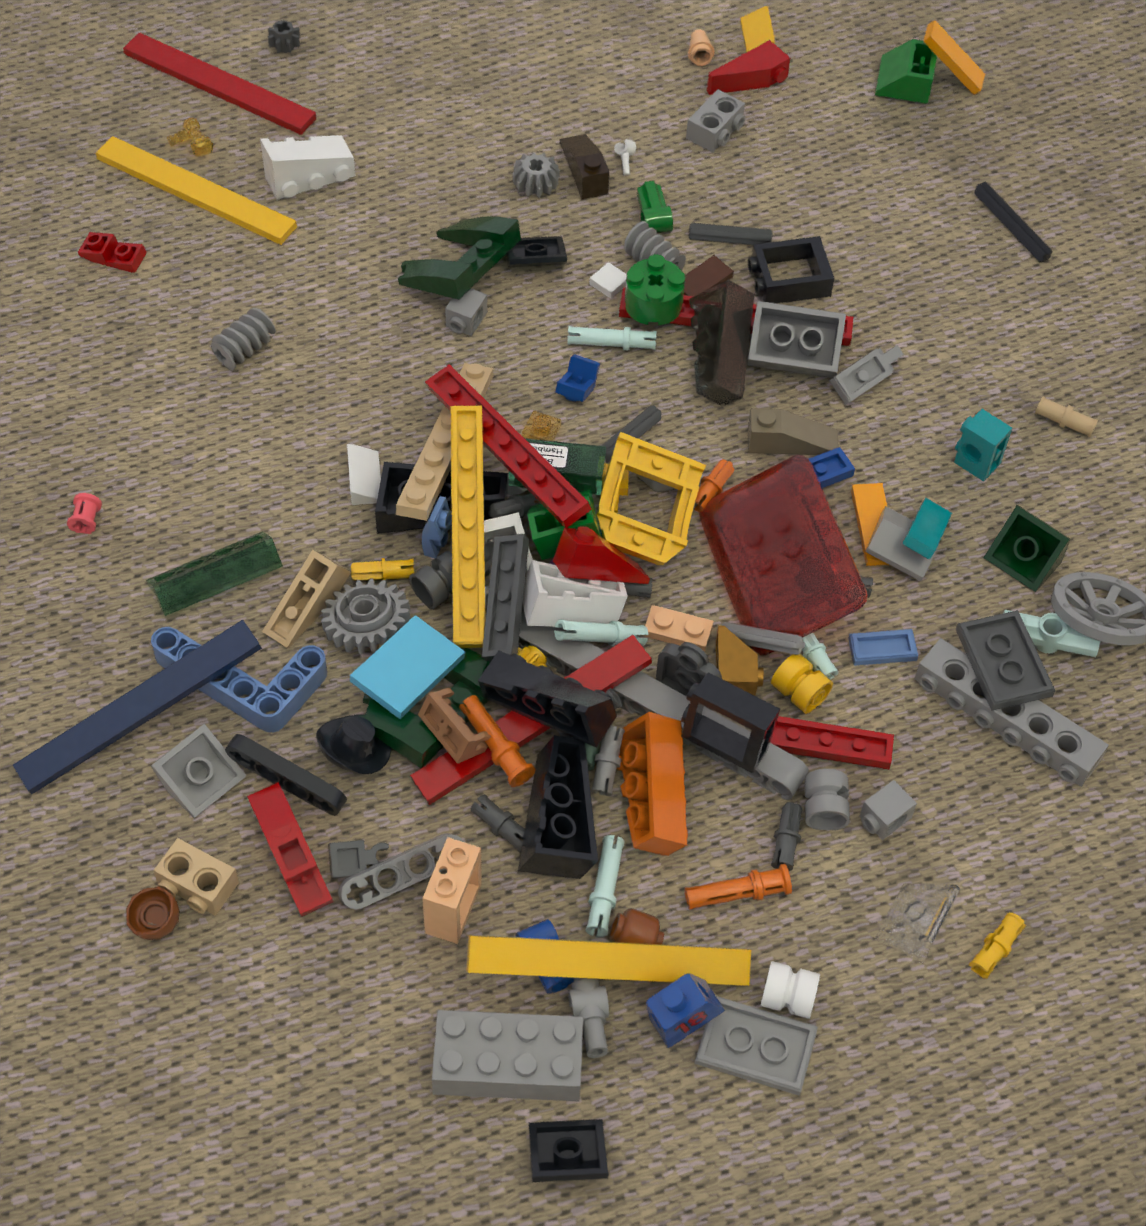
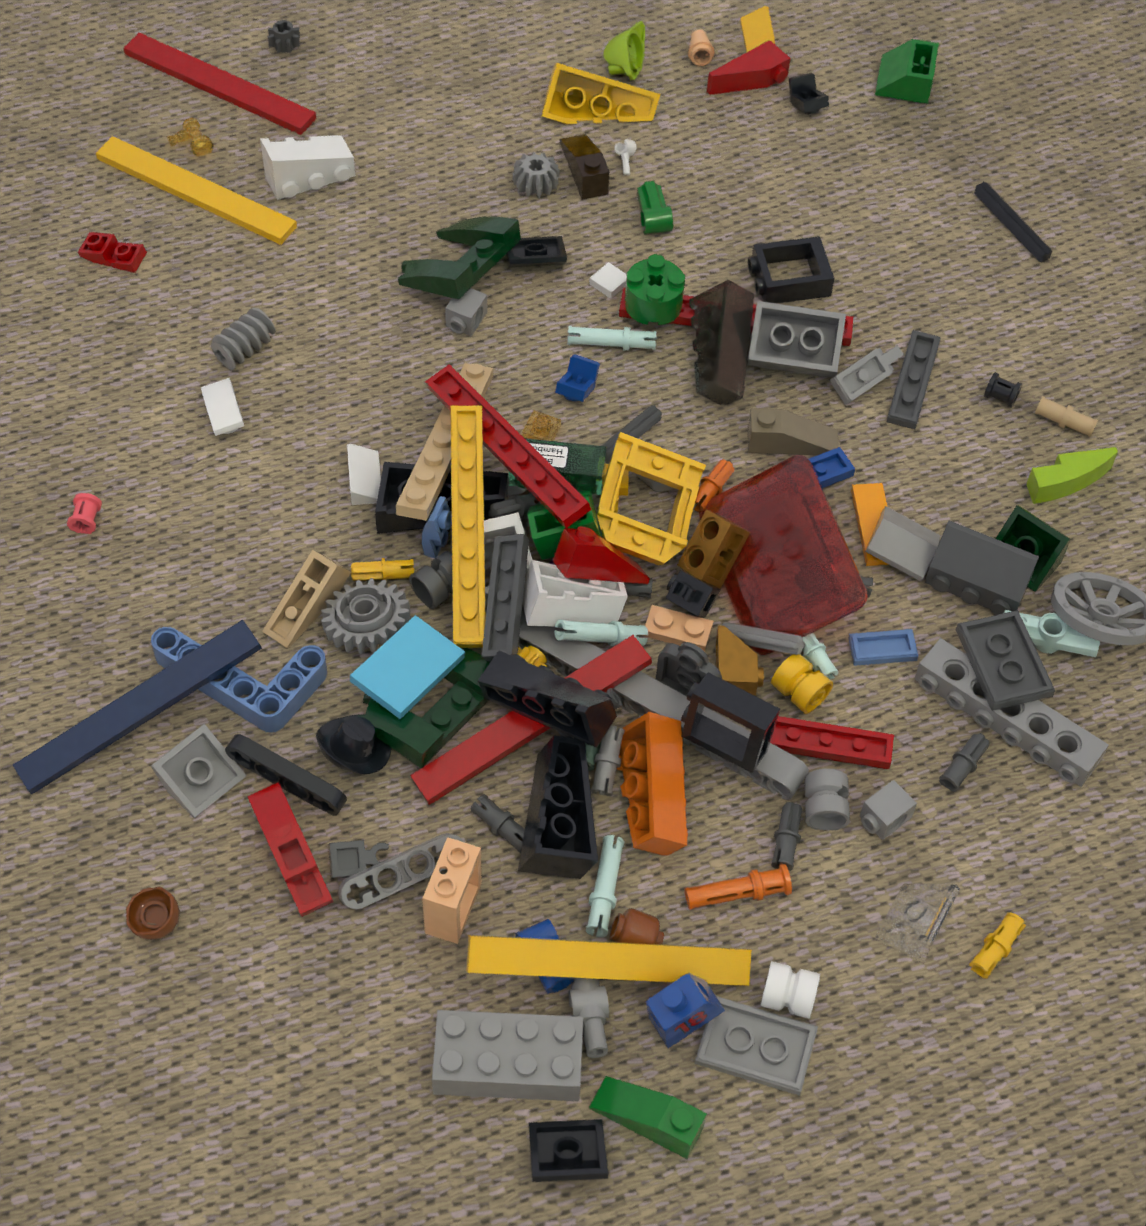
(201, 871): tan brick -> none
(215, 573): clear green fence -> none
(222, 407): none -> white slope
(450, 727): medium nougat hinge -> none
(504, 752): orange pin -> none
(585, 96): none -> yellow wedge
(626, 51): none -> lime hat
(645, 241): light grey piece -> none
(650, 1114): none -> green slope
(691, 593): none -> black brick
(706, 276): reddish brown tile -> none
(713, 548): none -> pearl gold brick
(716, 121): light grey brick -> none
(729, 234): dark grey axle -> none
(805, 95): none -> black bracket
(913, 379): none -> dark grey tile
(927, 528): teal tile -> none
(954, 57): light orange tile -> none
(964, 762): none -> dark grey axle
(980, 569): none -> dark grey slope
(982, 444): teal brick -> none
(1003, 390): none -> black bush
(1069, 474): none -> lime slope

